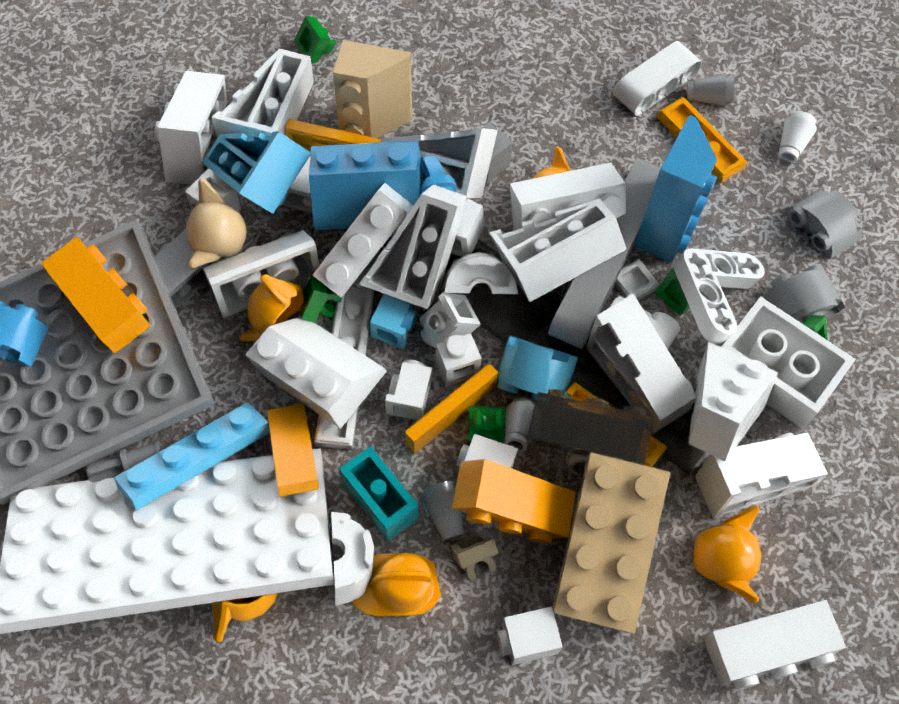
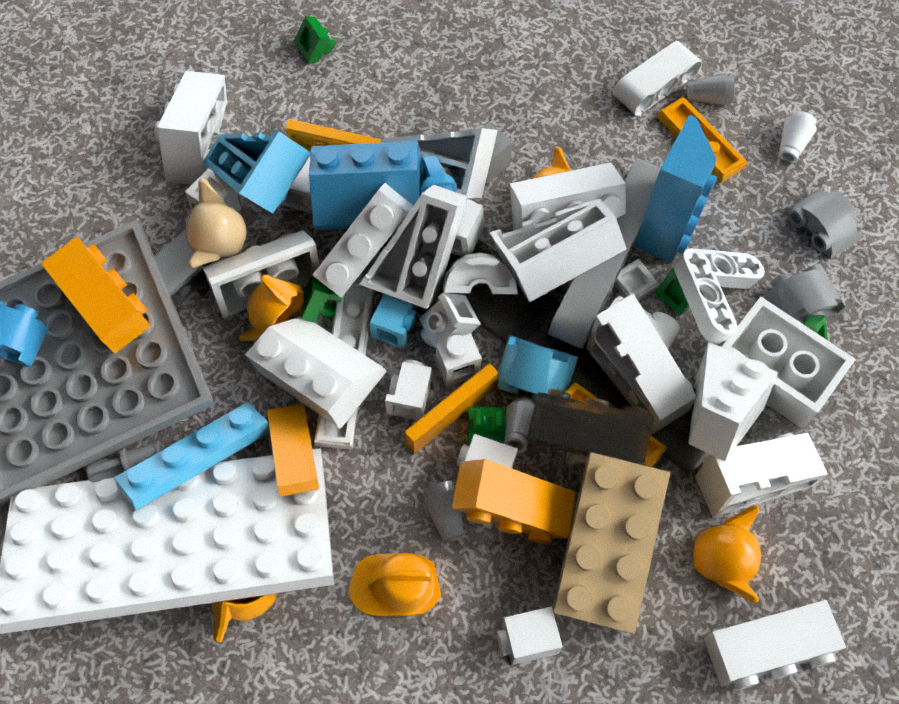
(270, 99): white wedge -> none
(356, 555): white cylinder -> none
(372, 88): tan slope -> none
(379, 493): teal brick -> none
(473, 550): dark tan tile -> none

